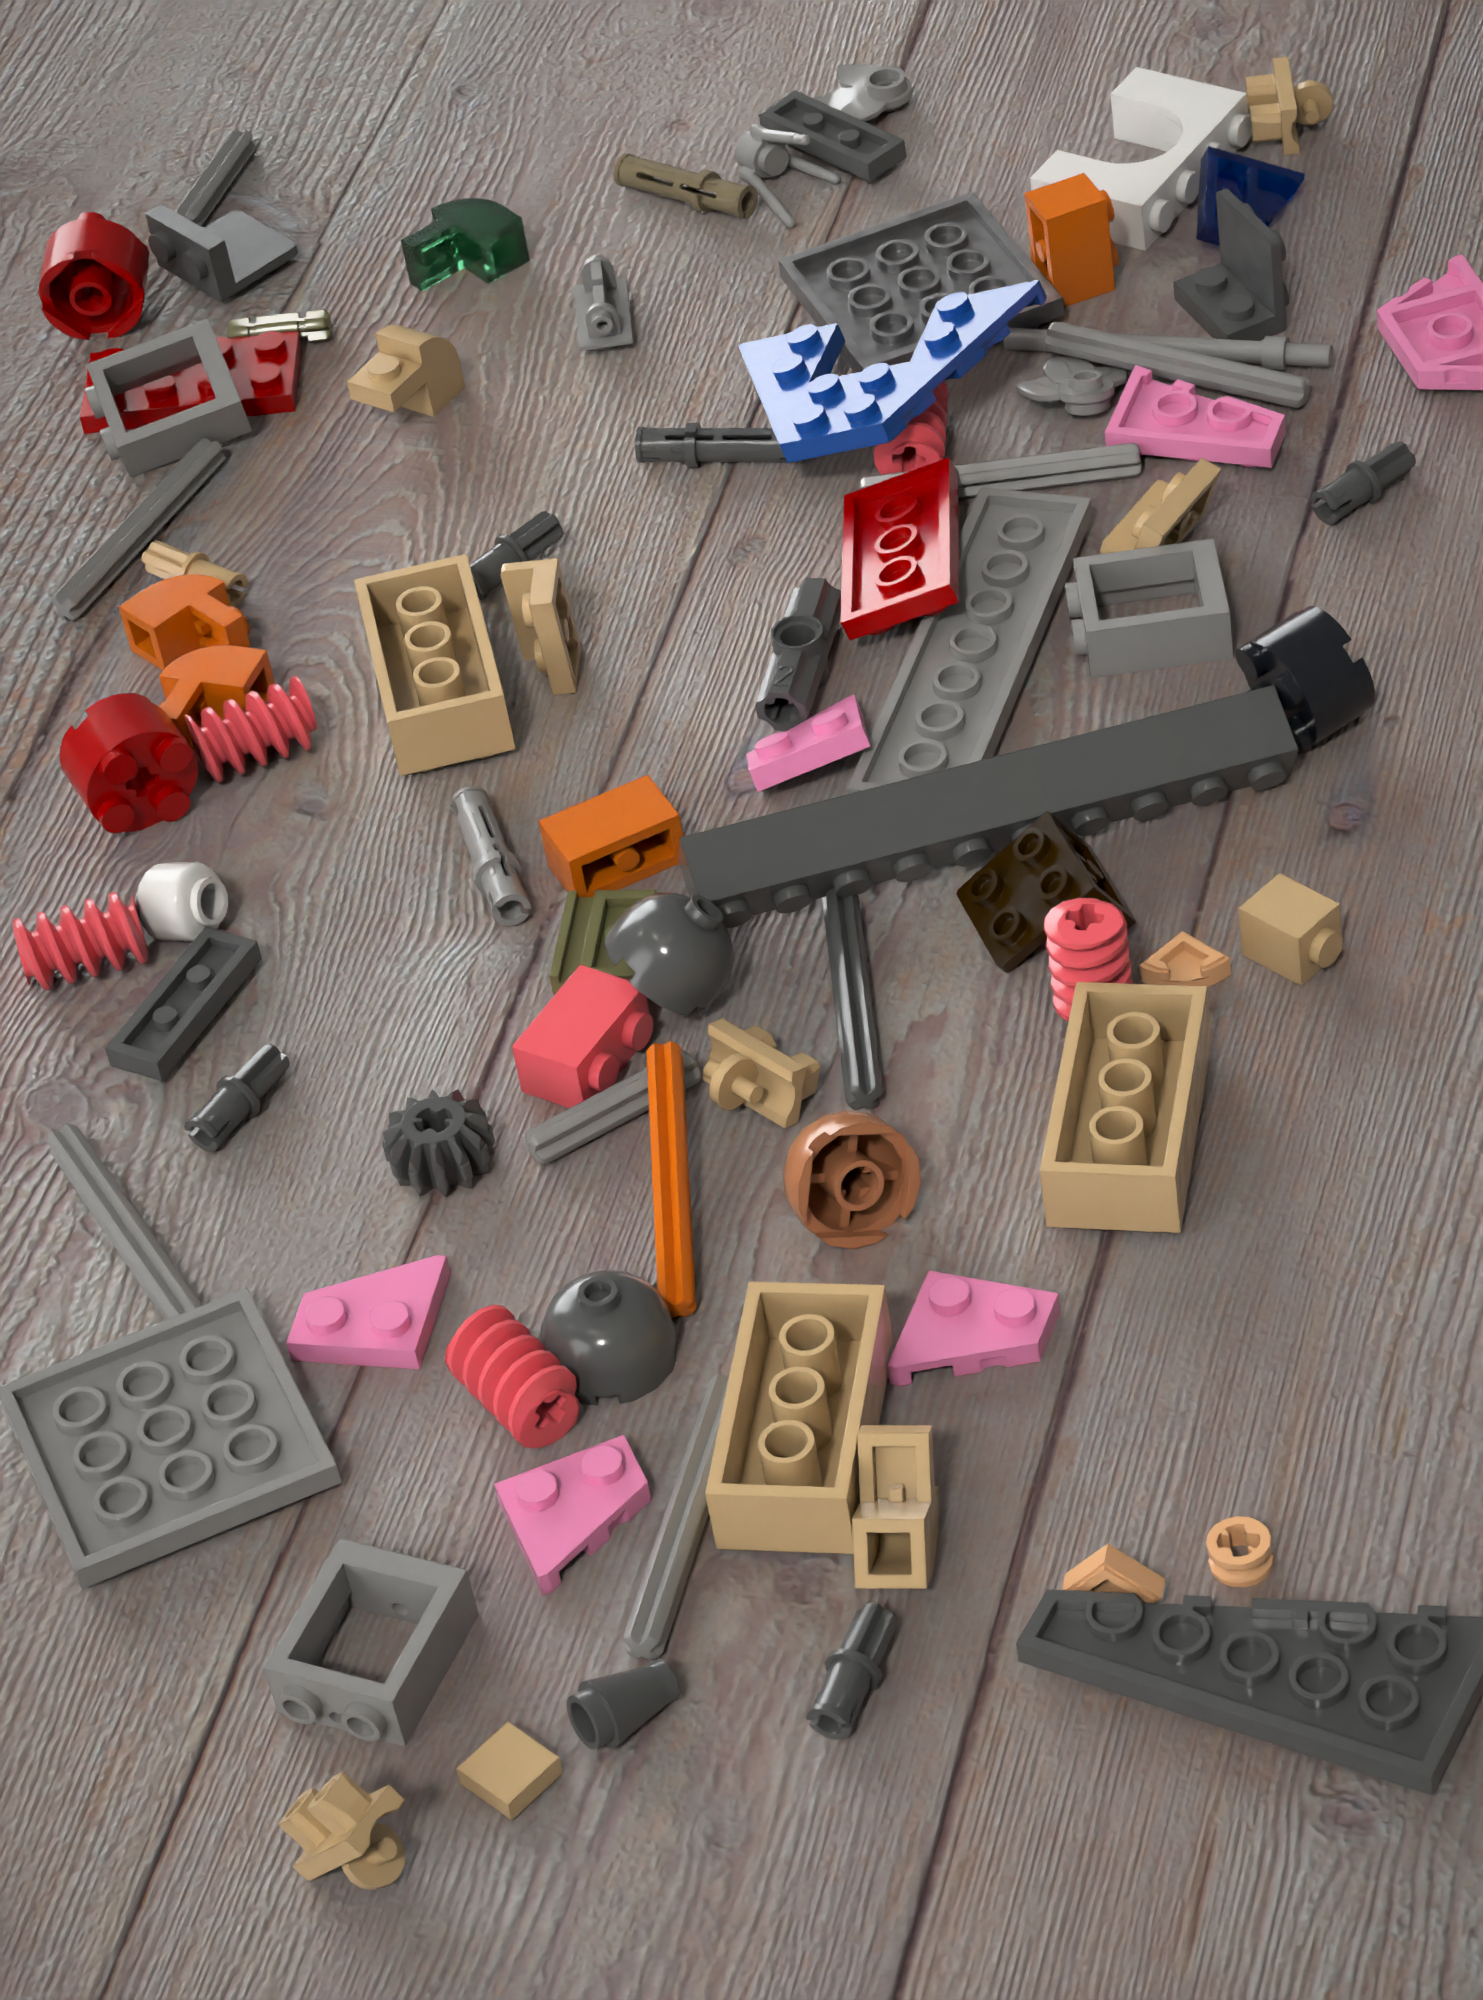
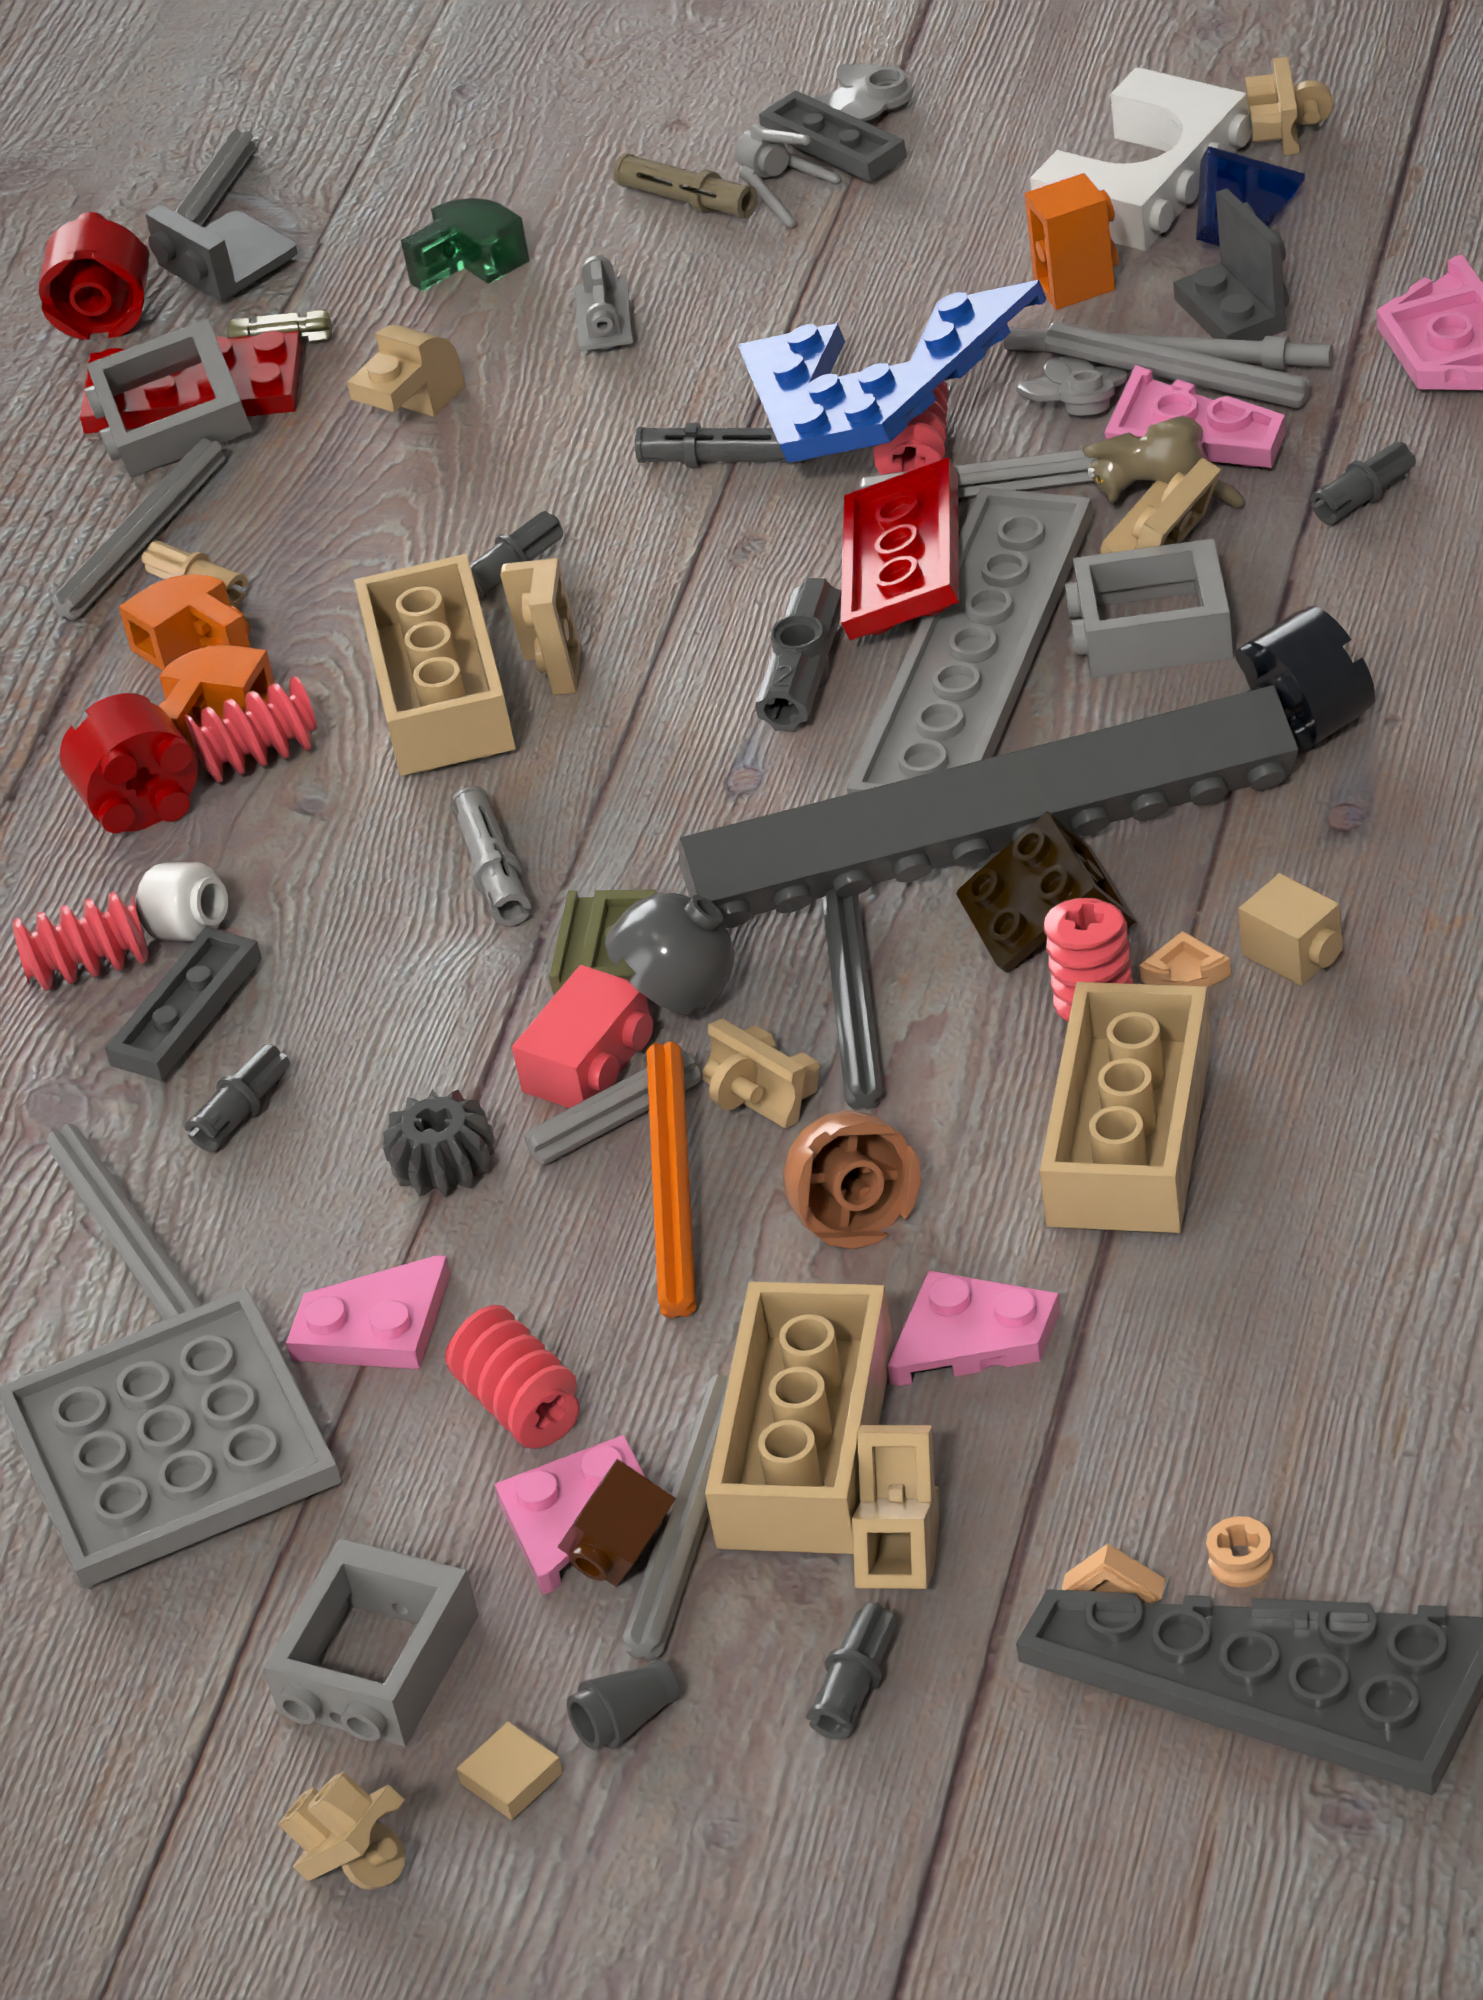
(611, 1335): dark grey cylinder -> none
(612, 838): orange brick -> none
(615, 1524): none -> reddish brown brick
(809, 745): bright pink wing -> none
(892, 275): flat silver plate -> none
(1158, 455): none -> dark tan animal

